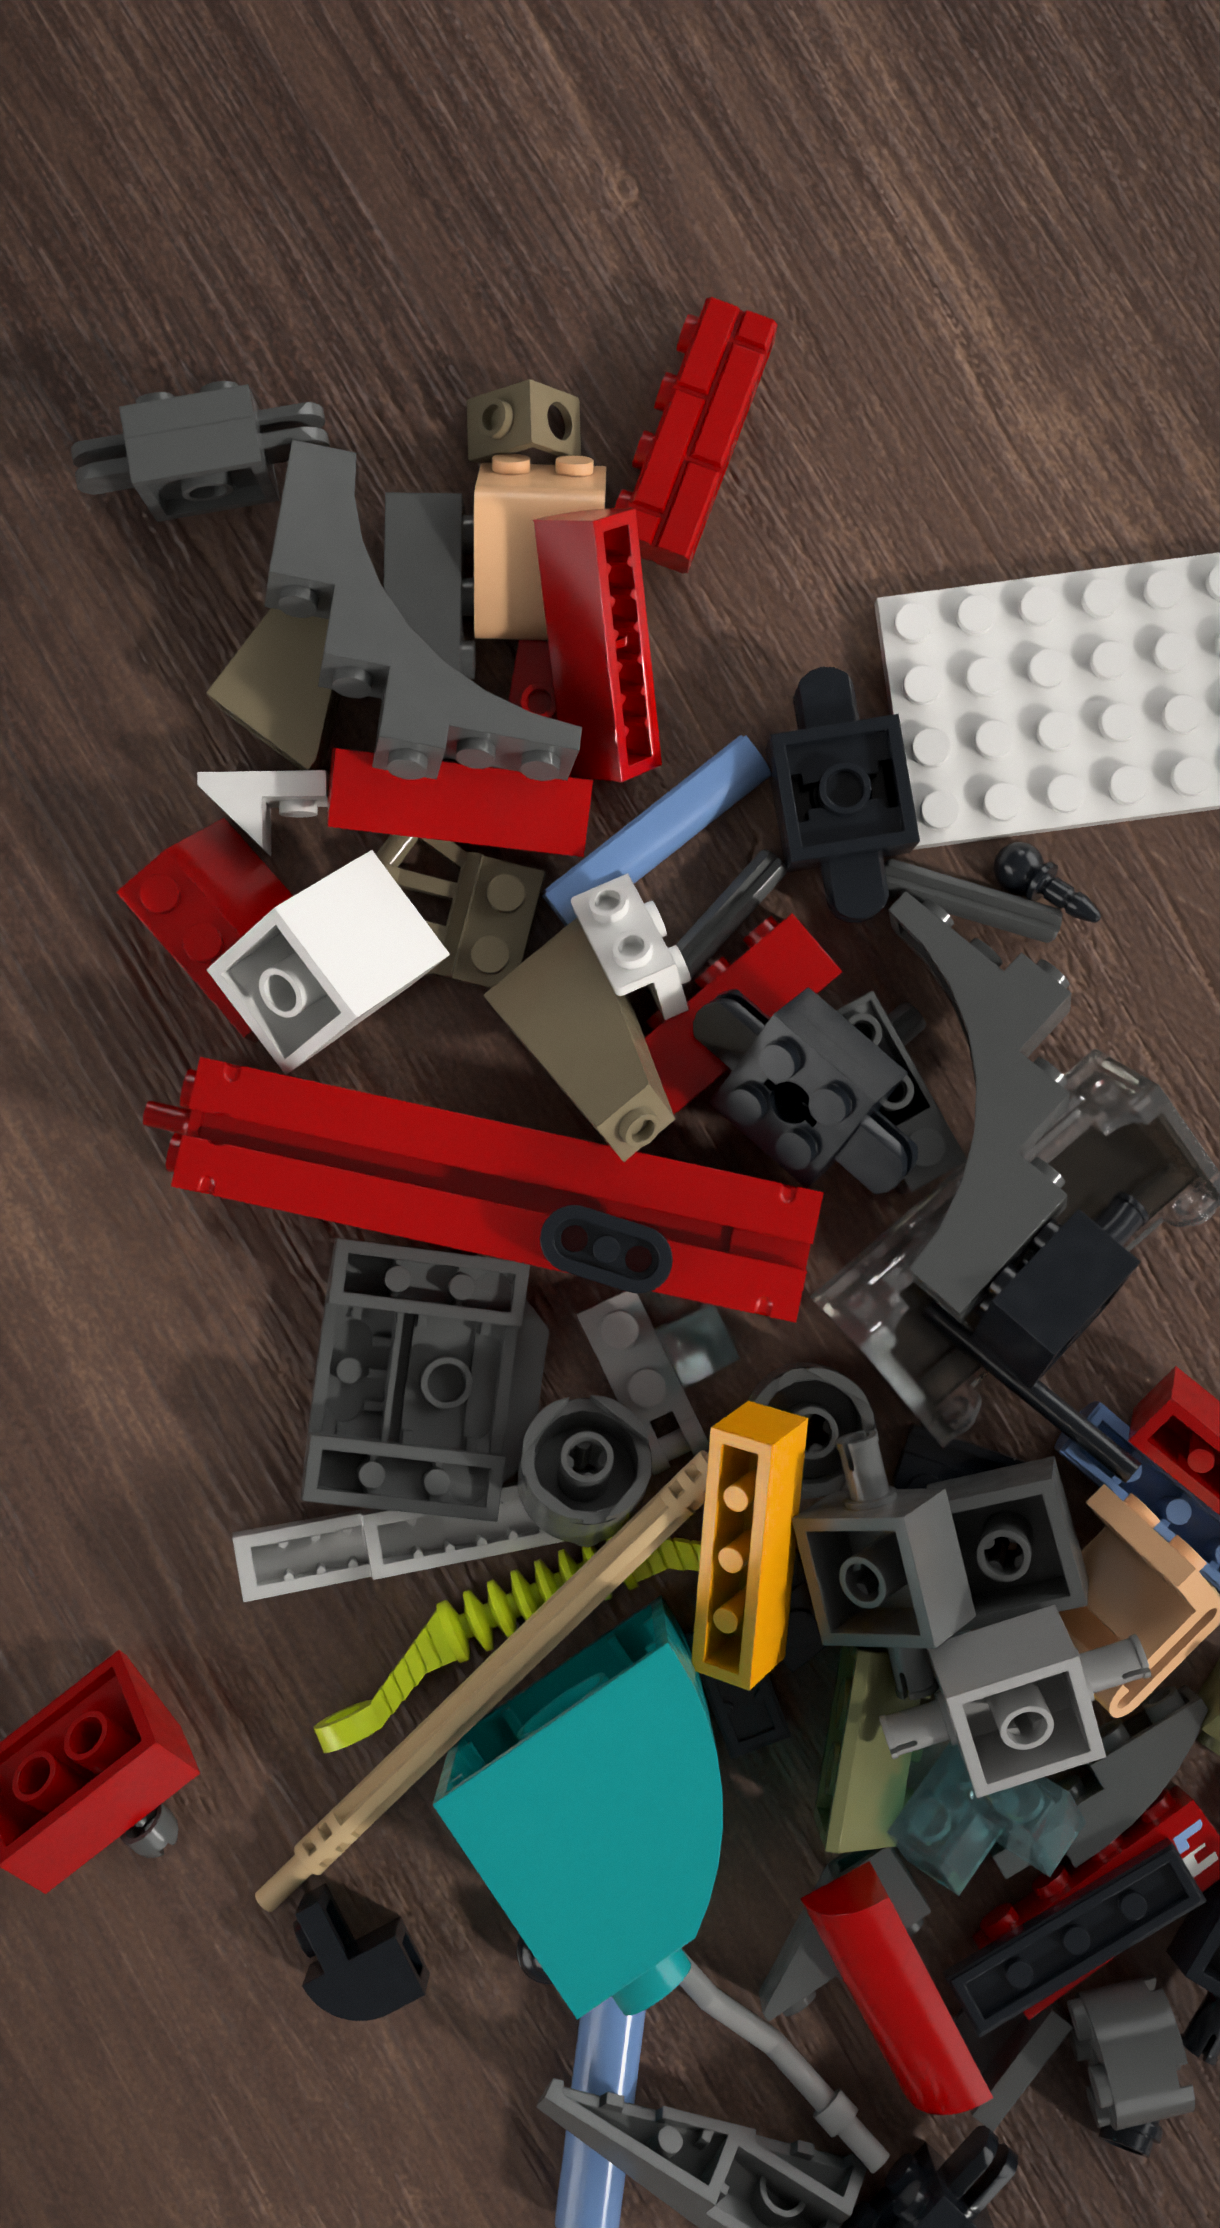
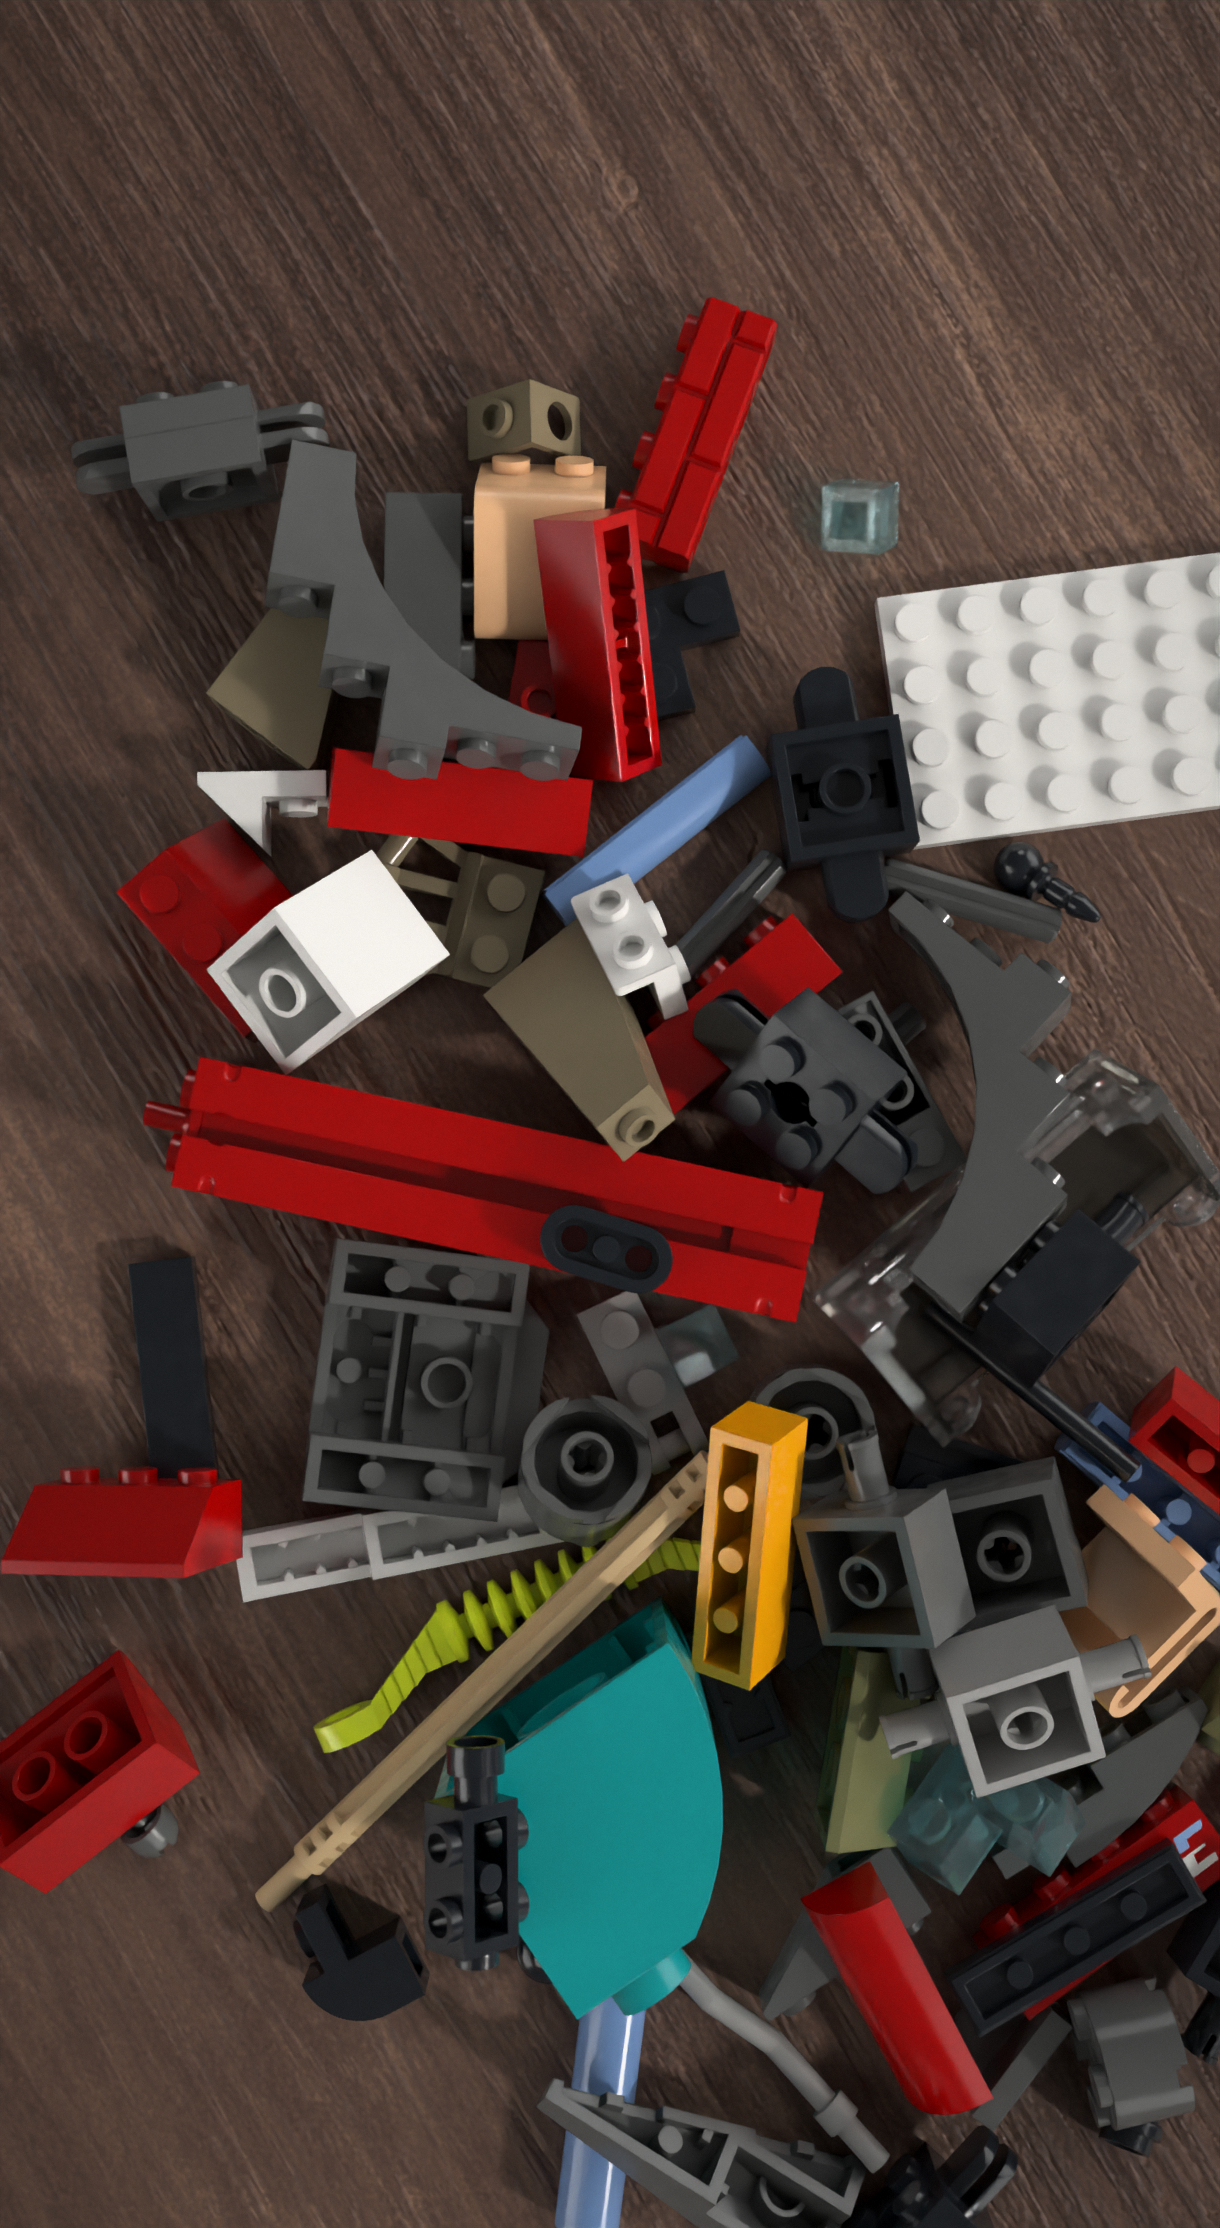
(128, 1524): none -> red slope
(173, 1365): none -> black tile
(473, 1859): none -> black brick
(682, 619): none -> black plate
(860, 516): none -> clear light blue slope

